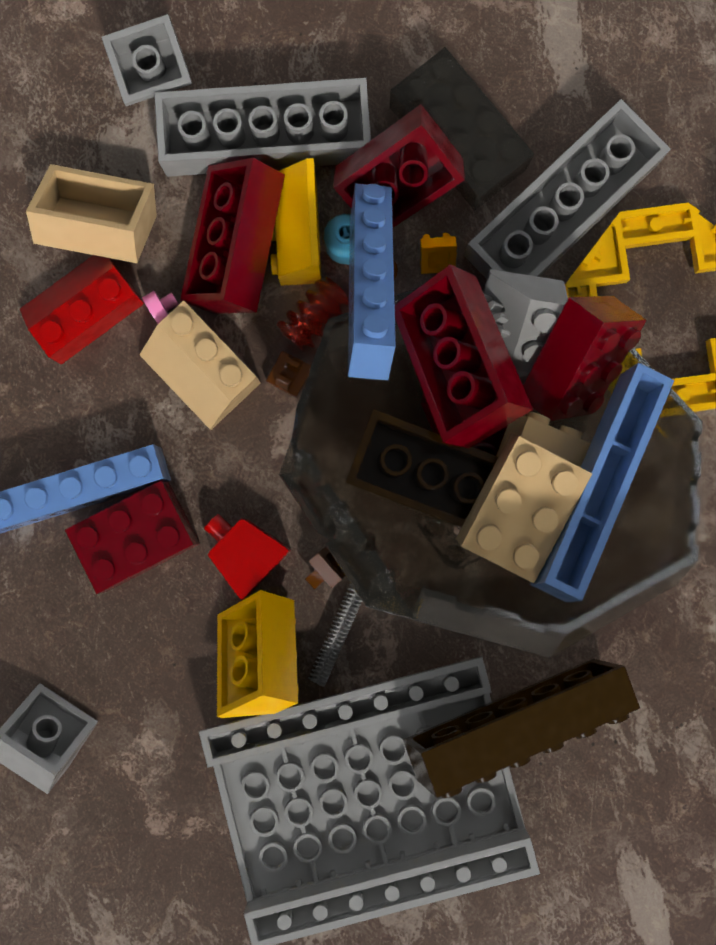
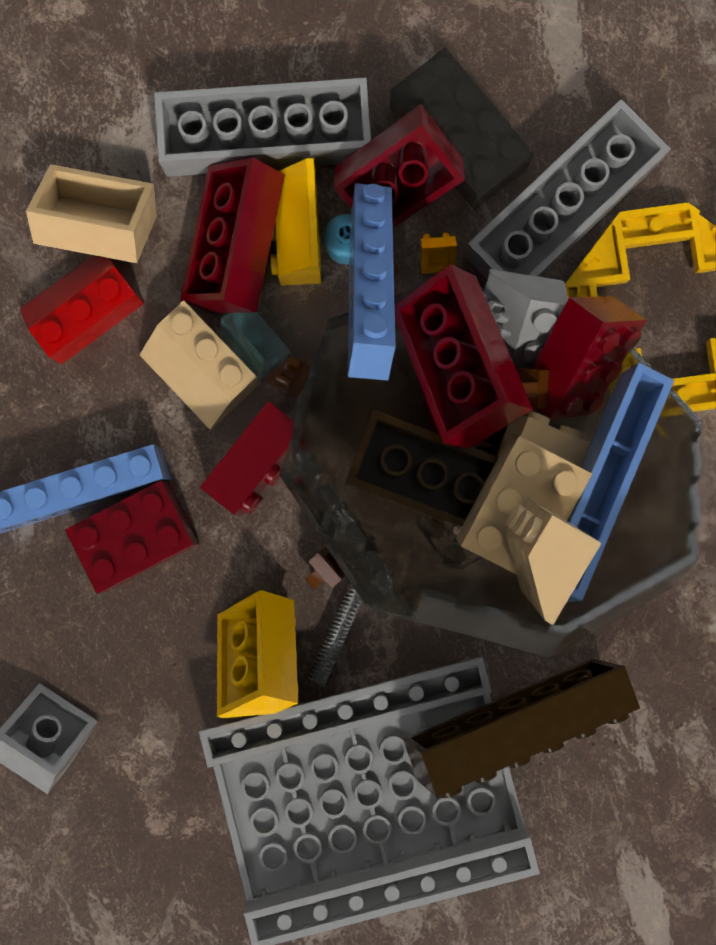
(147, 59): light grey slope -> none
(159, 307): bright pink tile -> none
(244, 553): red torso -> none
(251, 462): none -> dark red brick
(254, 342): none -> clear light blue slope
(313, 314): clear red piece -> none
(535, 385): none -> reddish brown tile
(547, 556): none -> tan slope

